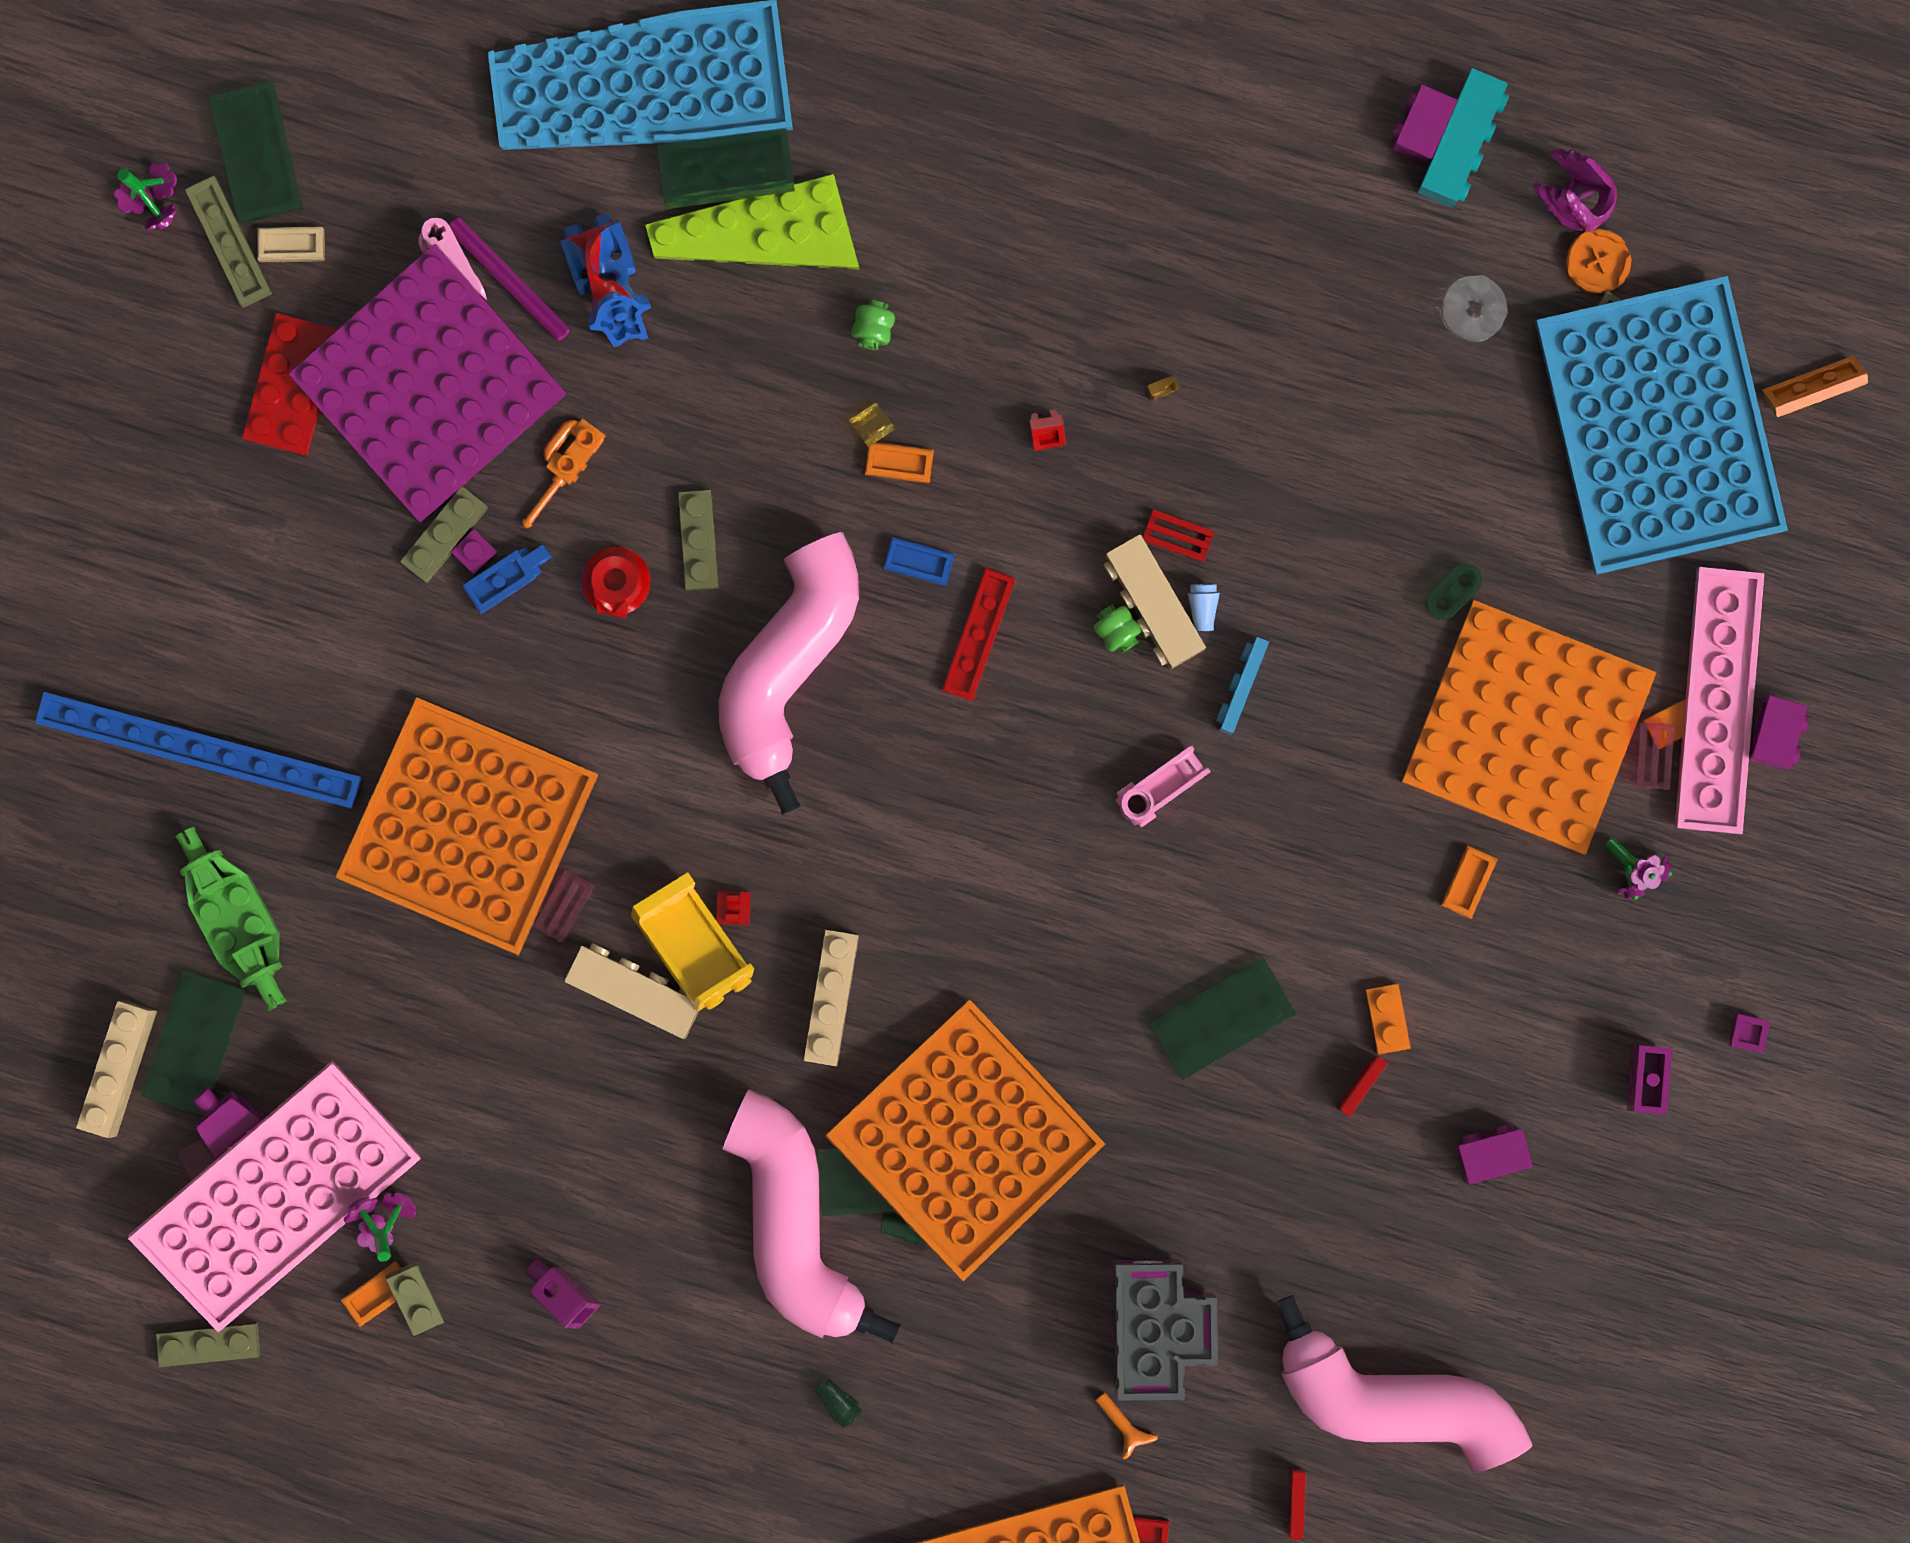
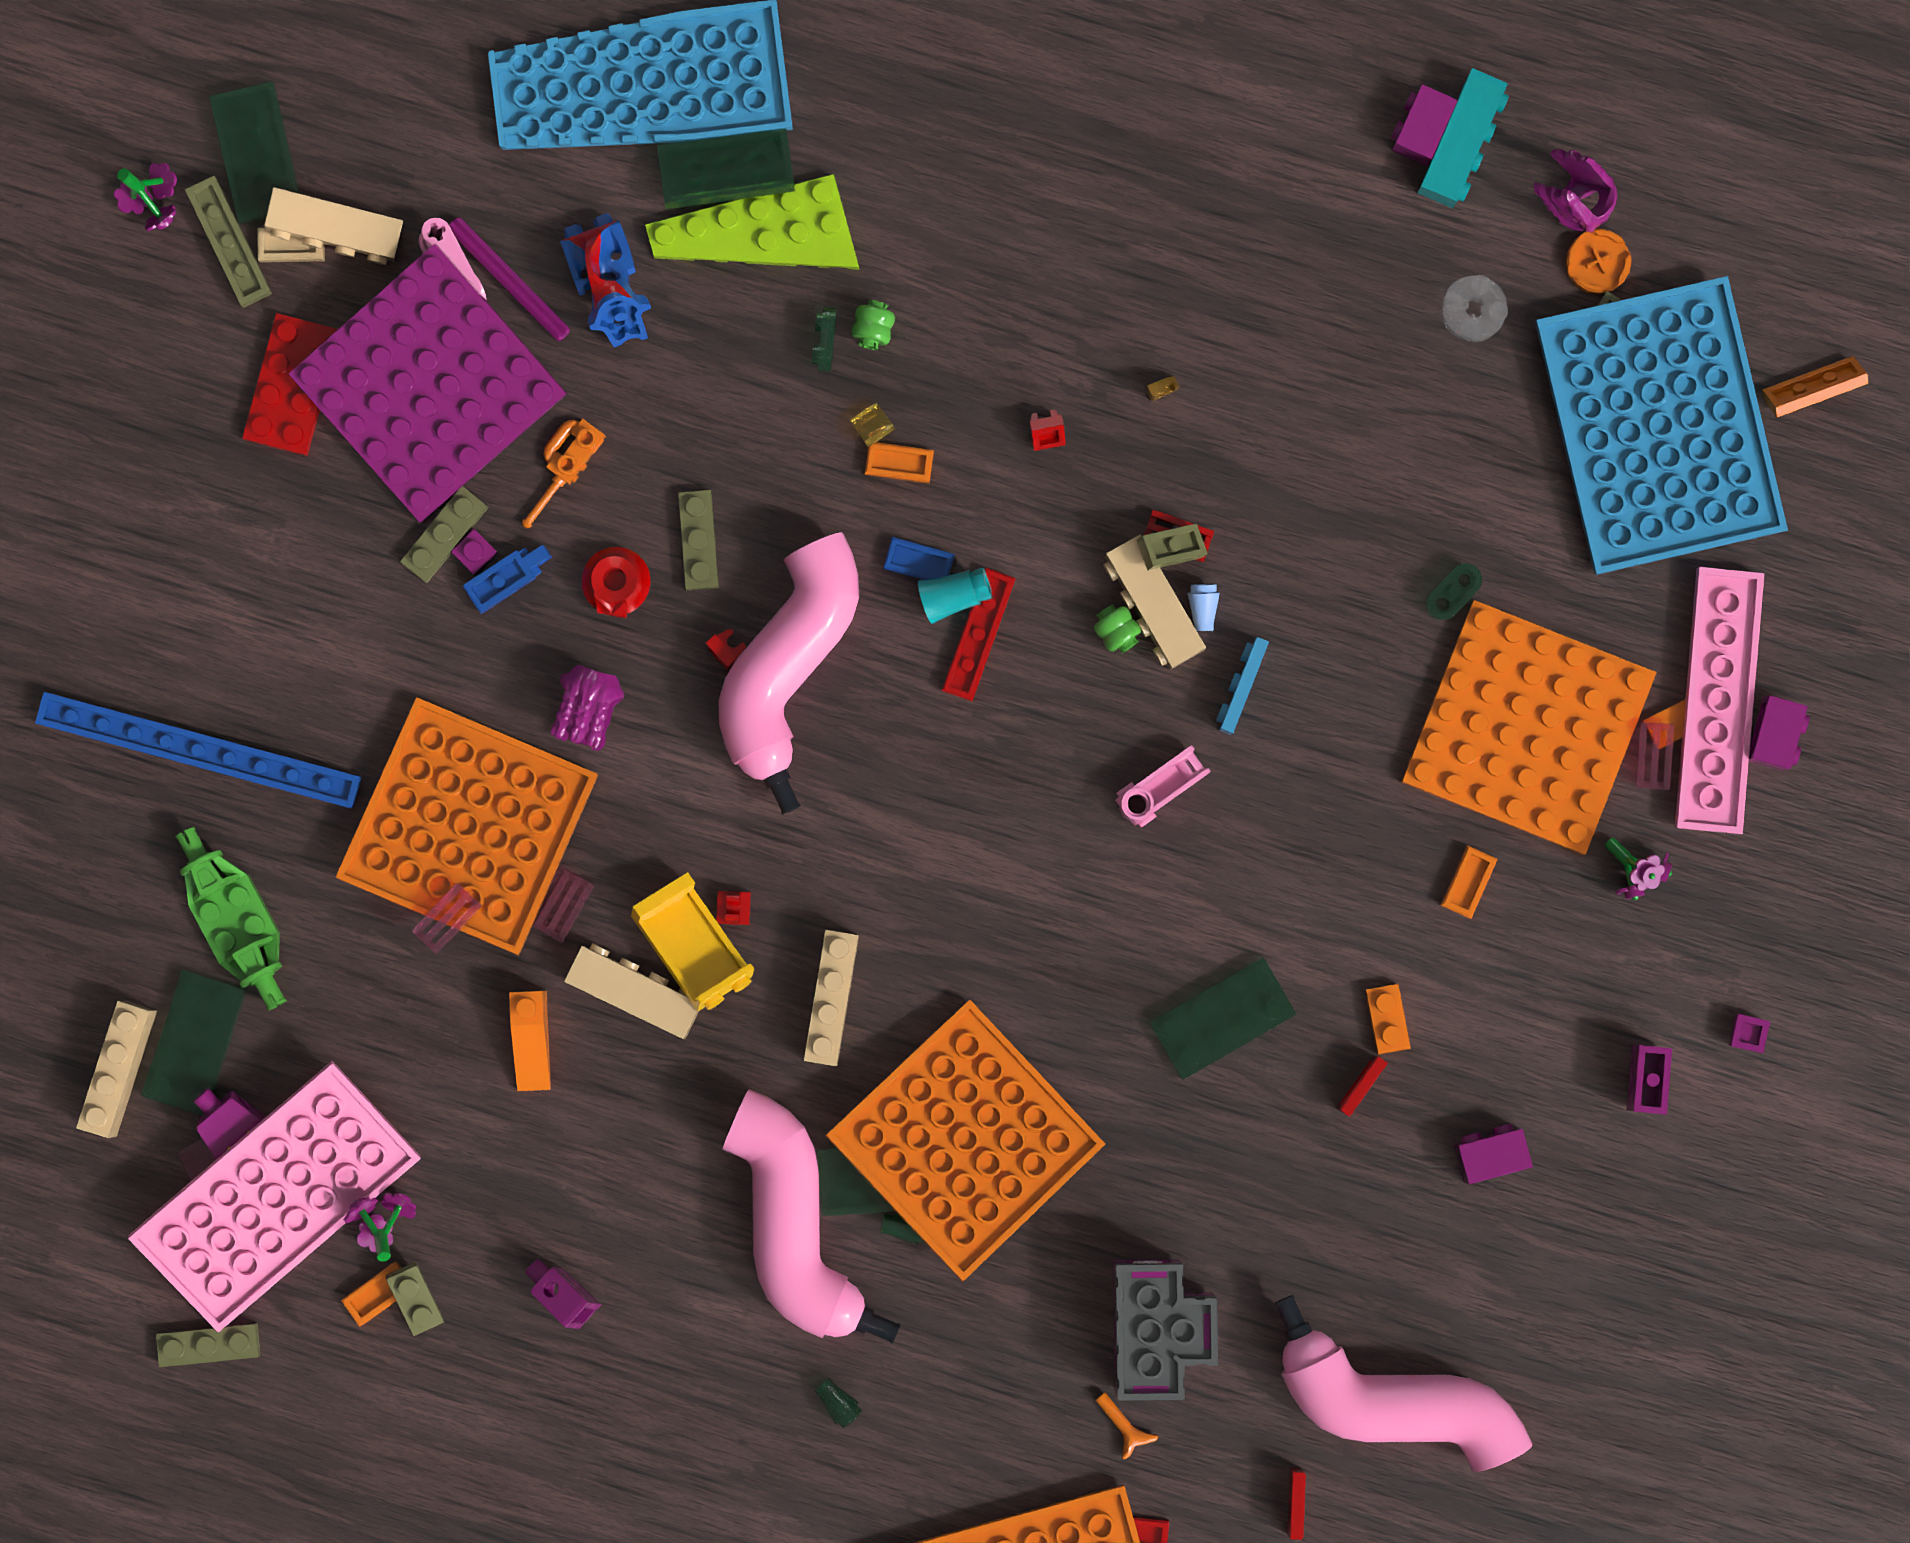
(333, 225): none -> tan brick
(466, 897): none -> clear pink tile
(530, 1040): none -> orange slope
(586, 706): none -> magenta piece
(722, 651): none -> red tile
(823, 353): none -> clear green plate
(953, 593): none -> teal plant
(1172, 547): none -> olive plate

